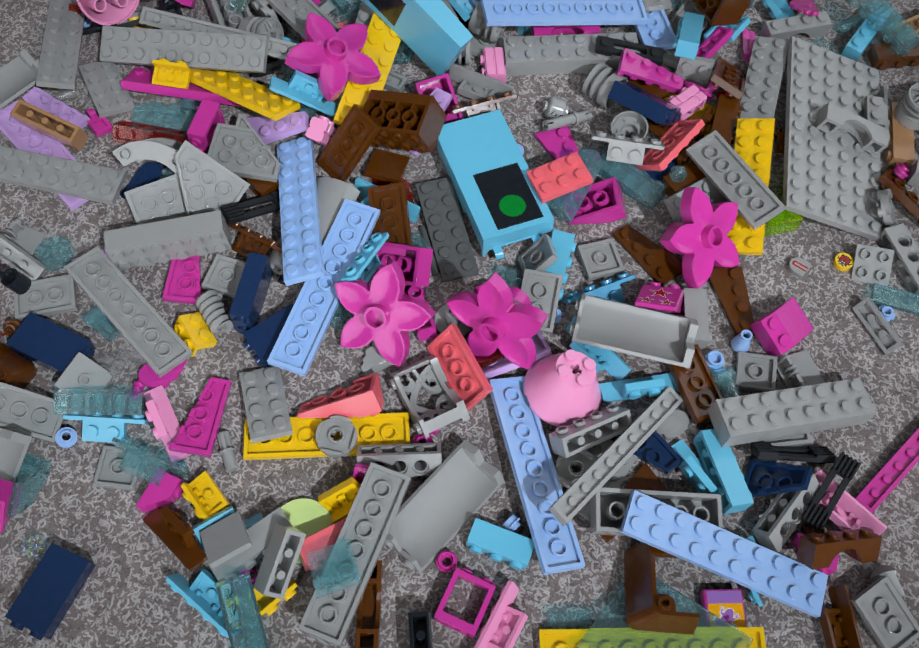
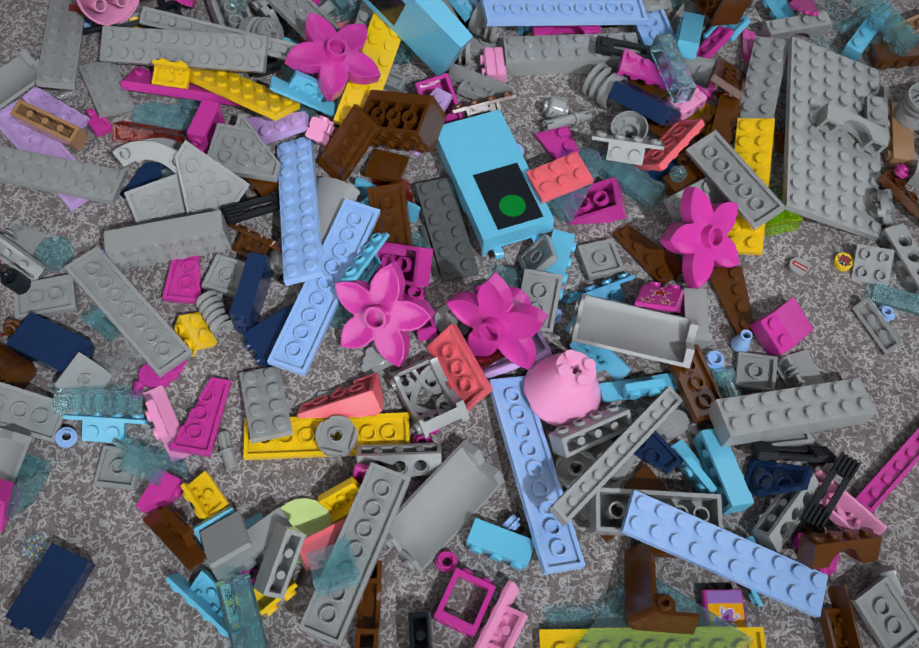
(673, 68): none -> clear light blue brick

